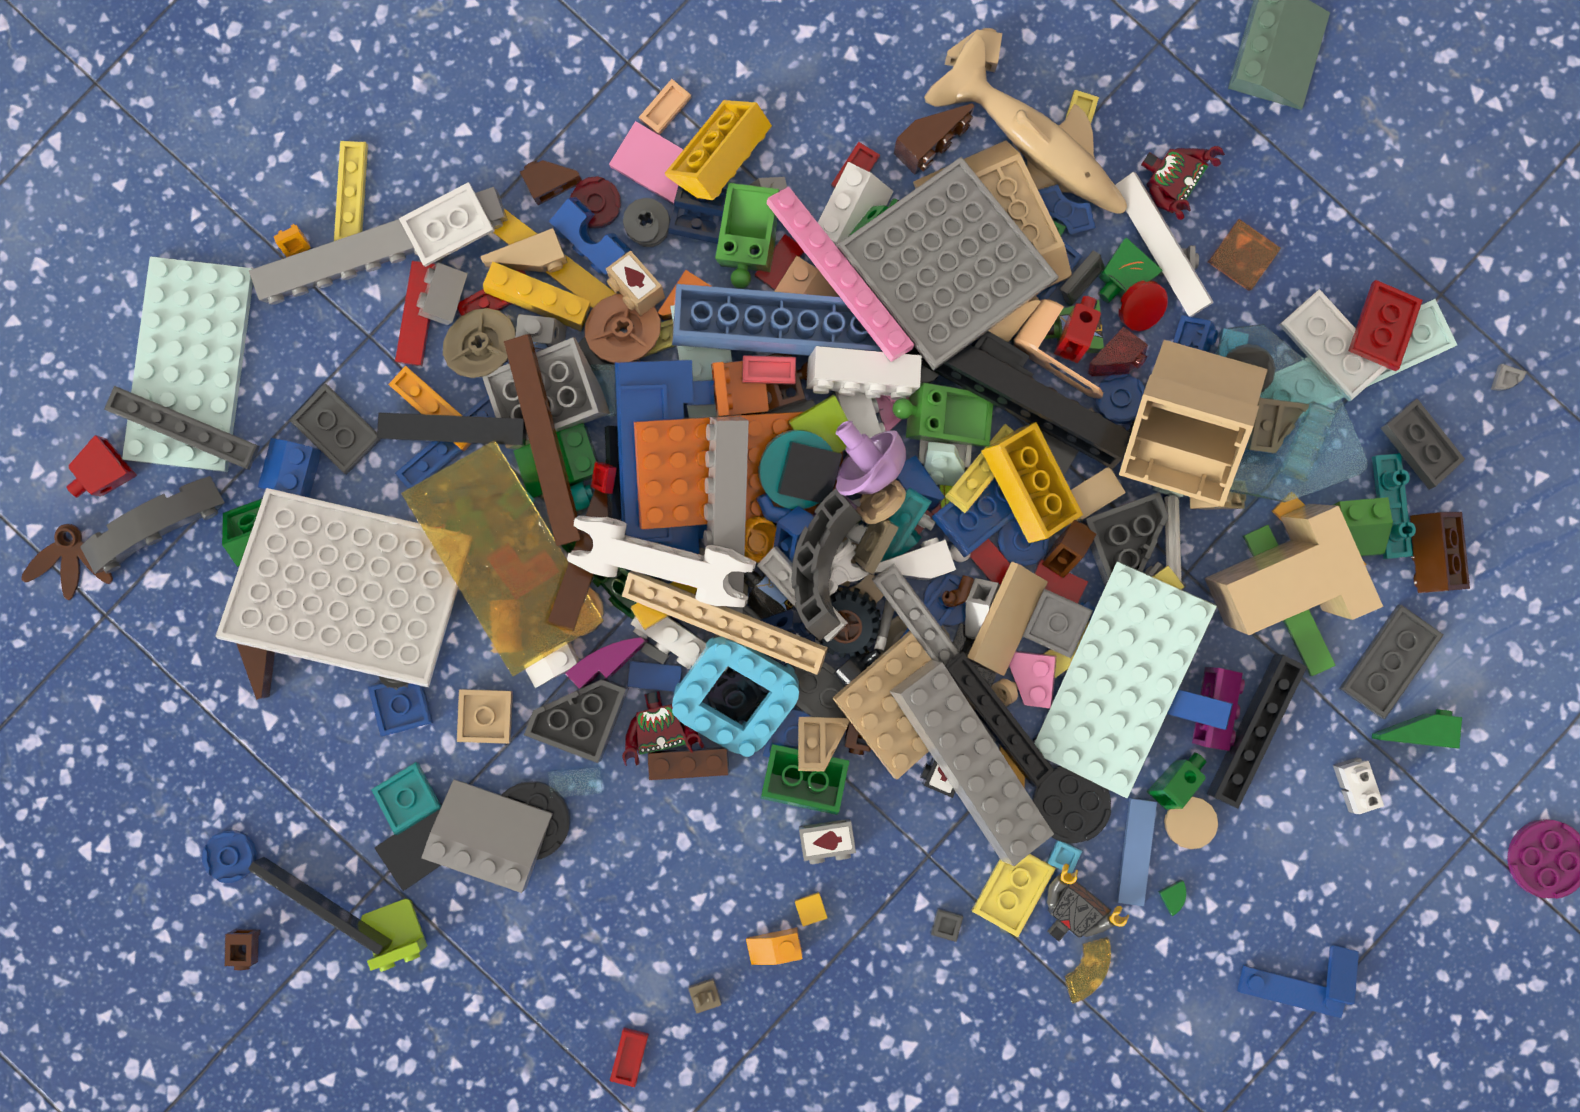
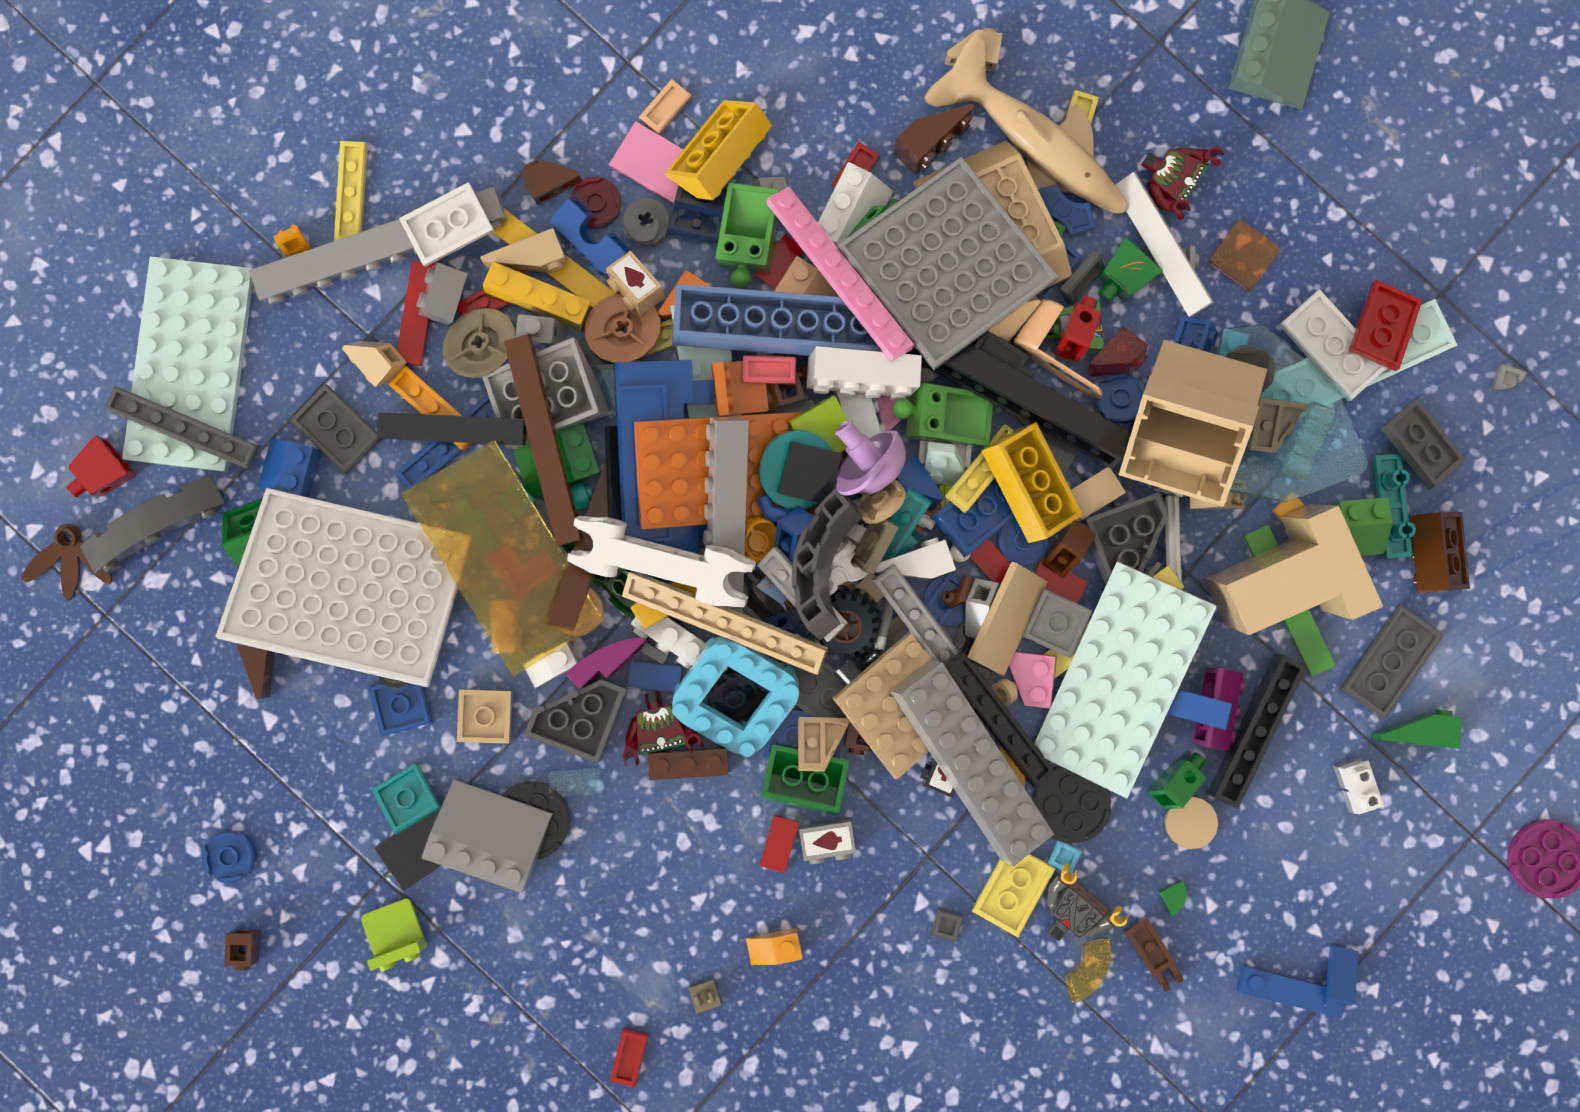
(320, 905): black tile -> none
(376, 360): none -> tan slope
(603, 477): red tile -> none
(779, 843): none -> red tile
(810, 909): yellow tile -> none
(1136, 852): medium blue tile -> none
(1143, 305): red tile -> none
(1152, 951): none -> reddish brown hinge

